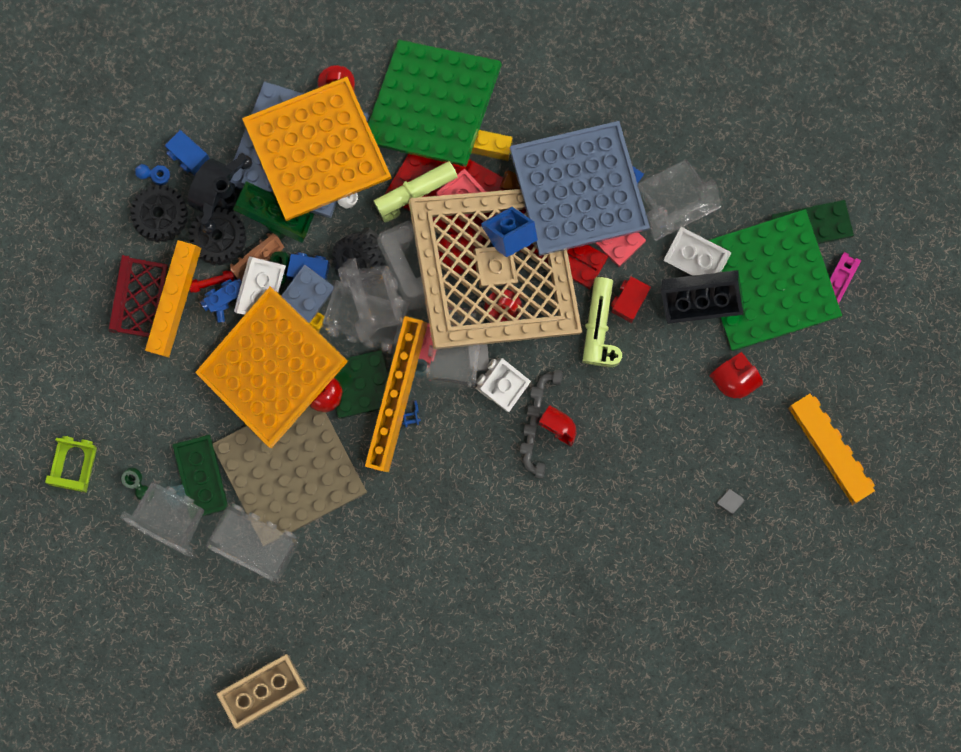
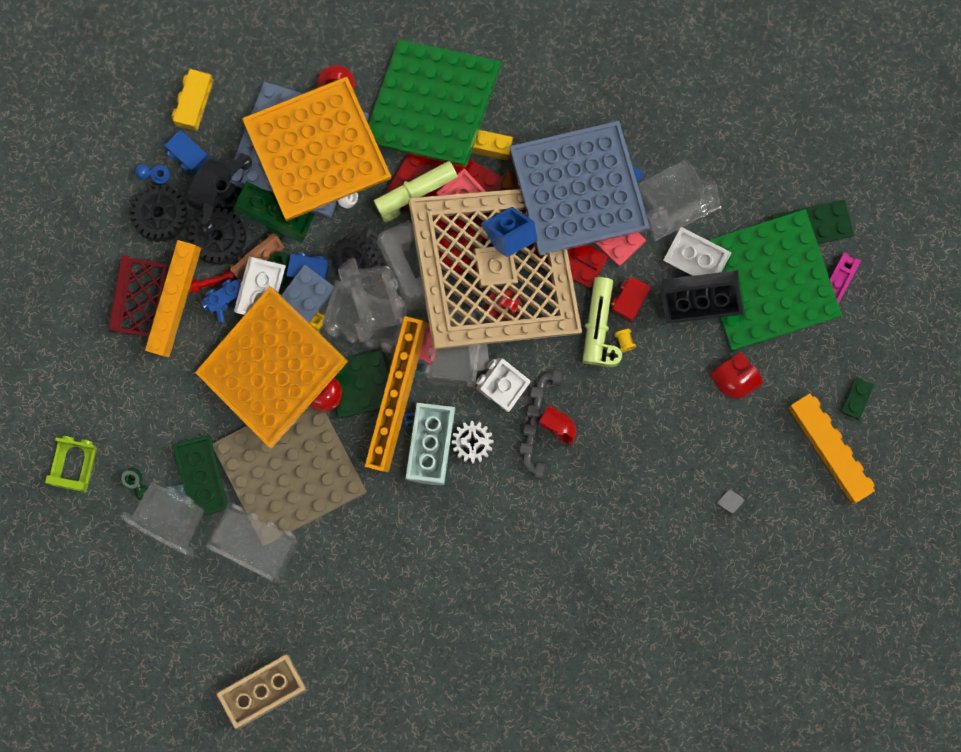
(192, 100): none -> yellow brick
(430, 444): none -> light aqua brick
(462, 442): none -> white gear
(625, 340): none -> yellow bush
(857, 398): none -> dark green plate

